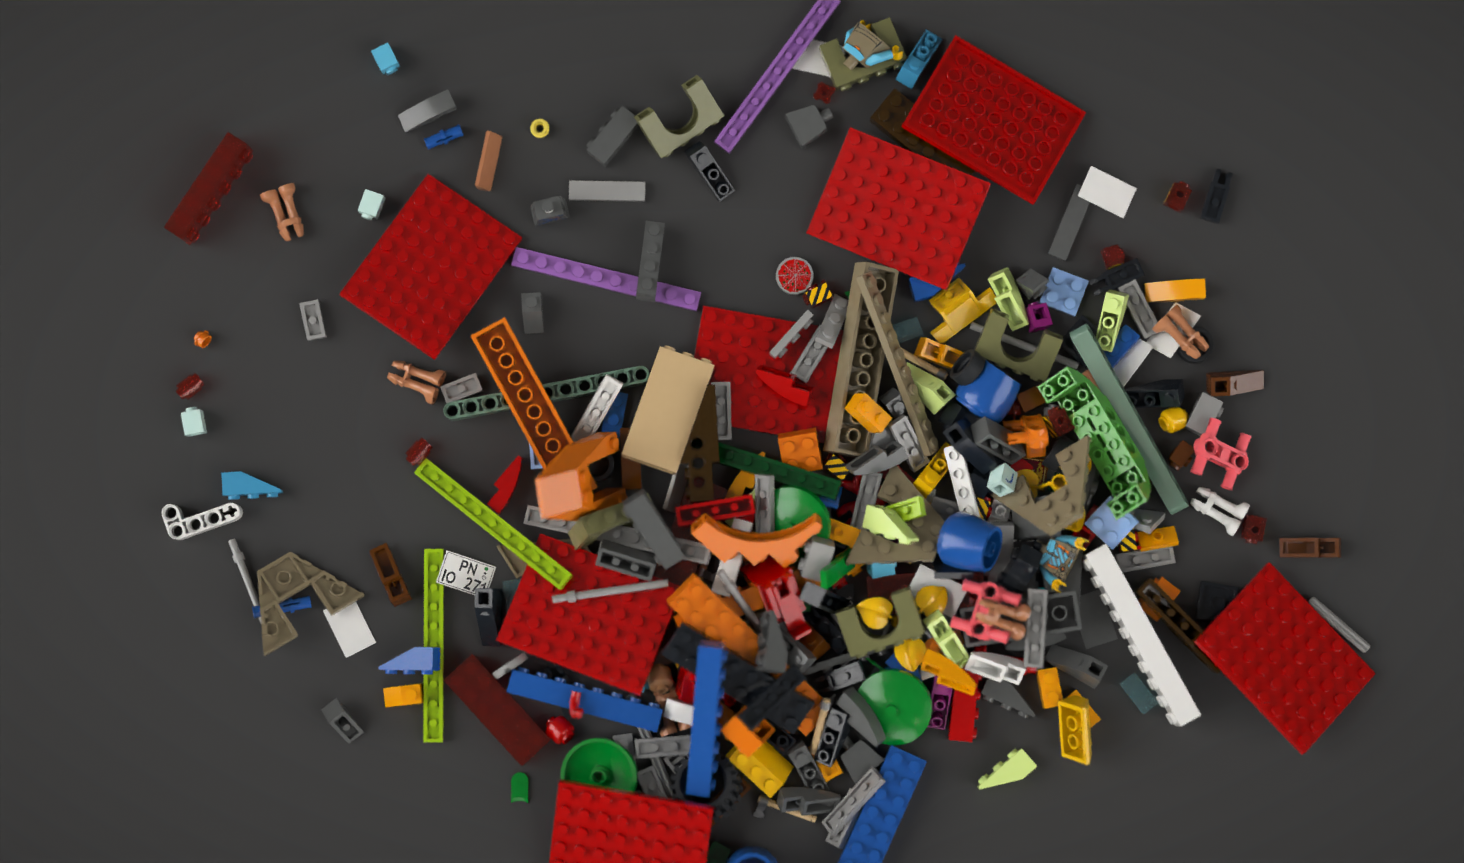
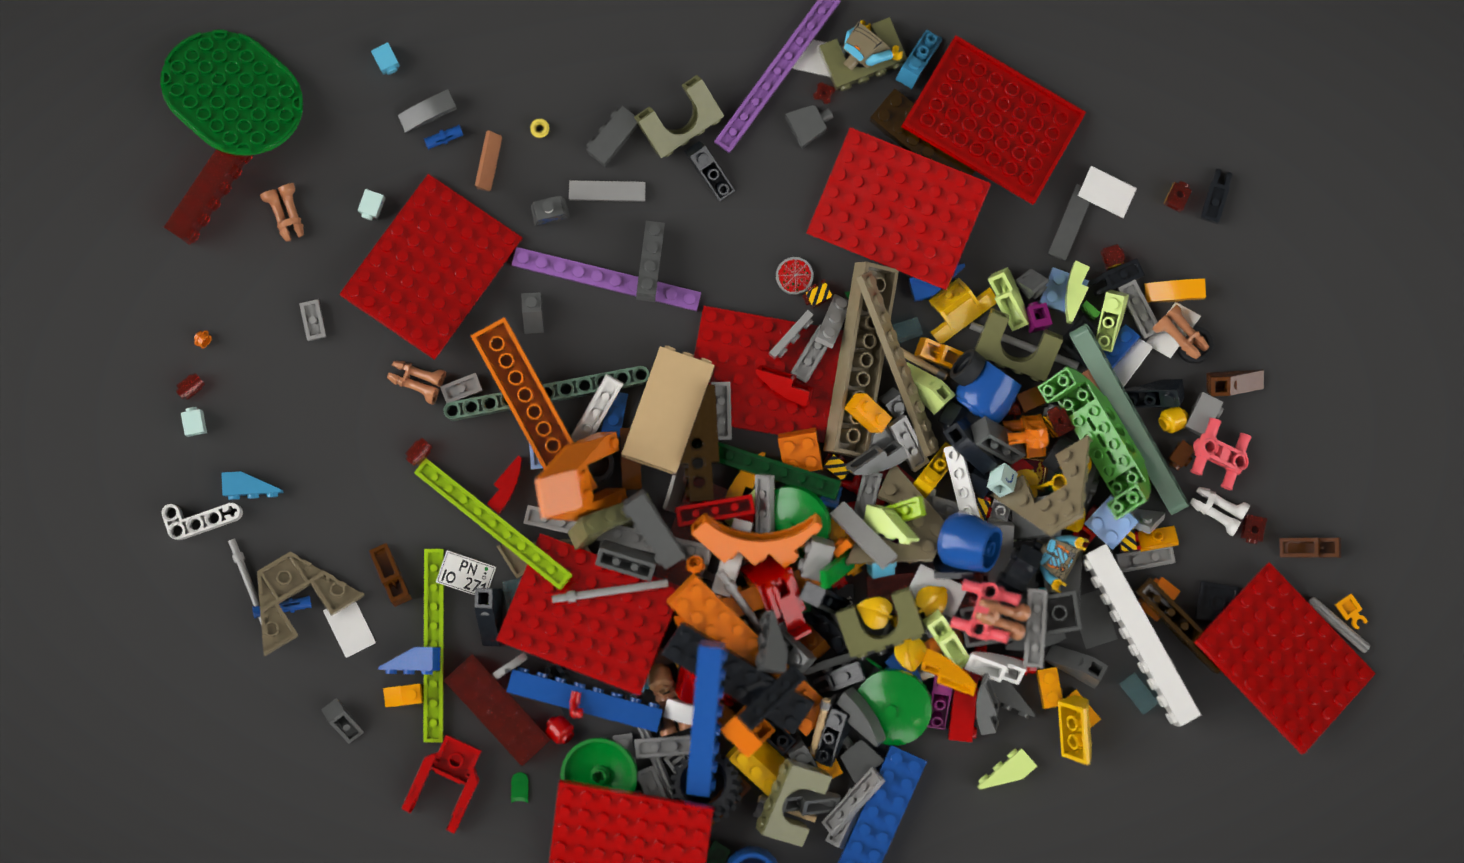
(231, 92): none -> green tile
(456, 762): none -> red plate
(695, 560): none -> orange plate
(791, 777): none -> olive arch
(842, 545): none -> orange plate
(863, 535): none -> light grey tile
(987, 707): none -> dark grey slope
(1075, 290): none -> yellowish green slope
(1090, 310): none -> bright green tile
(1349, 609): none -> light orange plate

